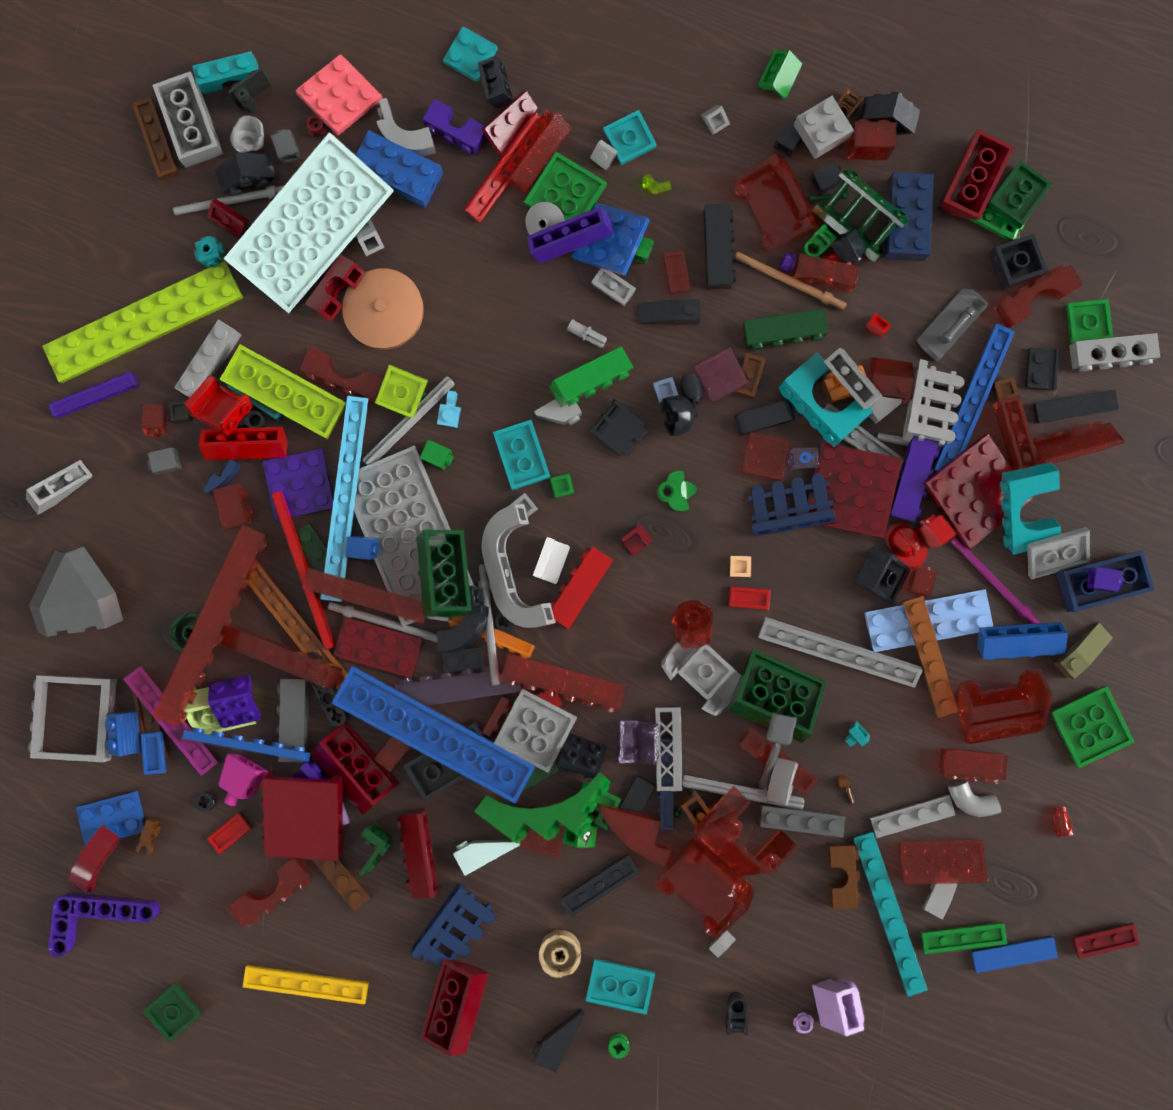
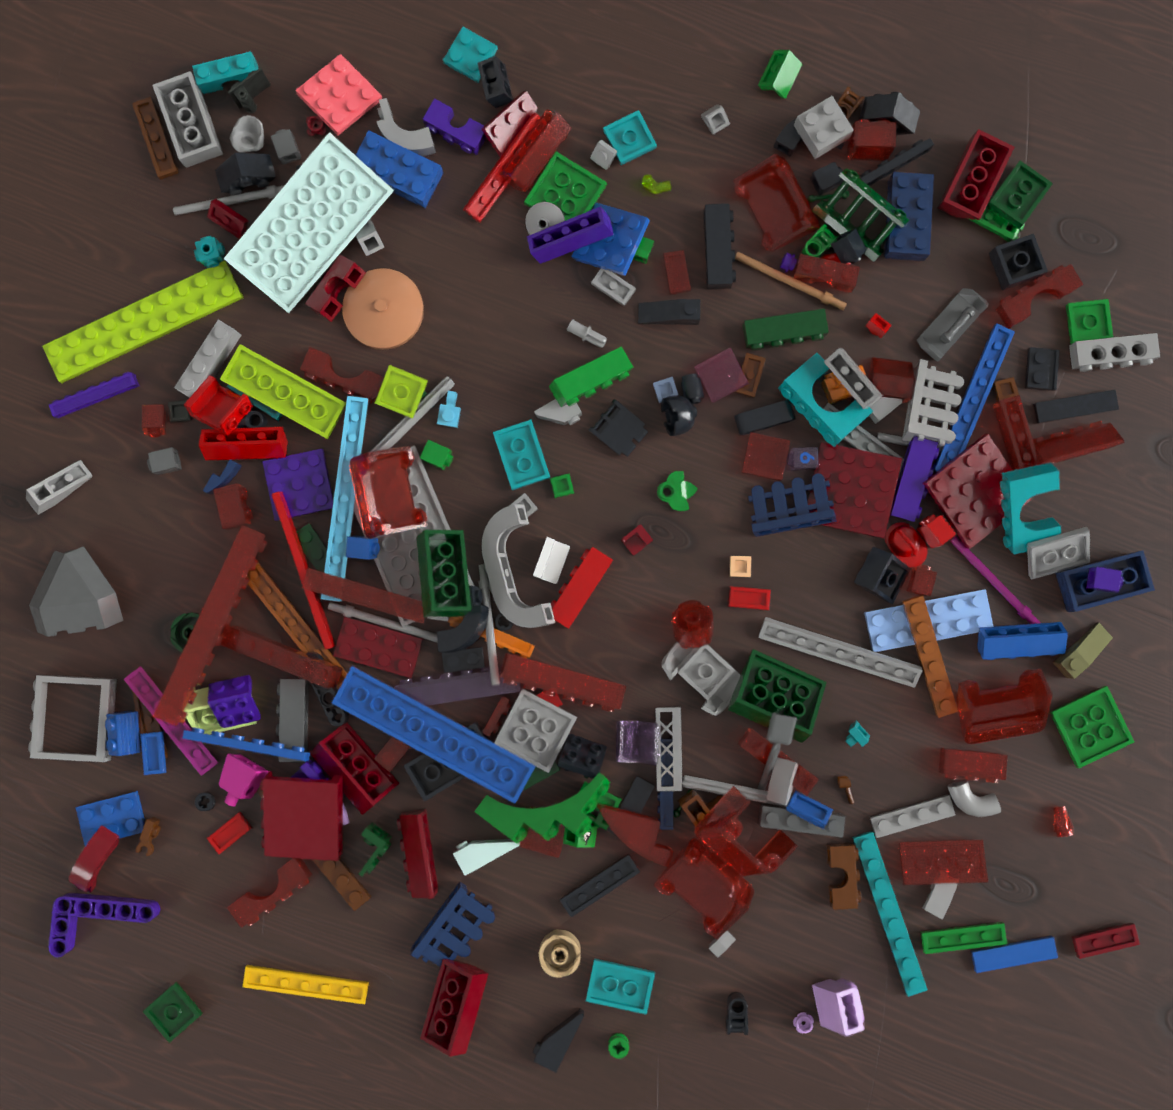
(385, 492): none -> clear red windscreen
(809, 809): none -> blue tile
(901, 159): none -> black plate

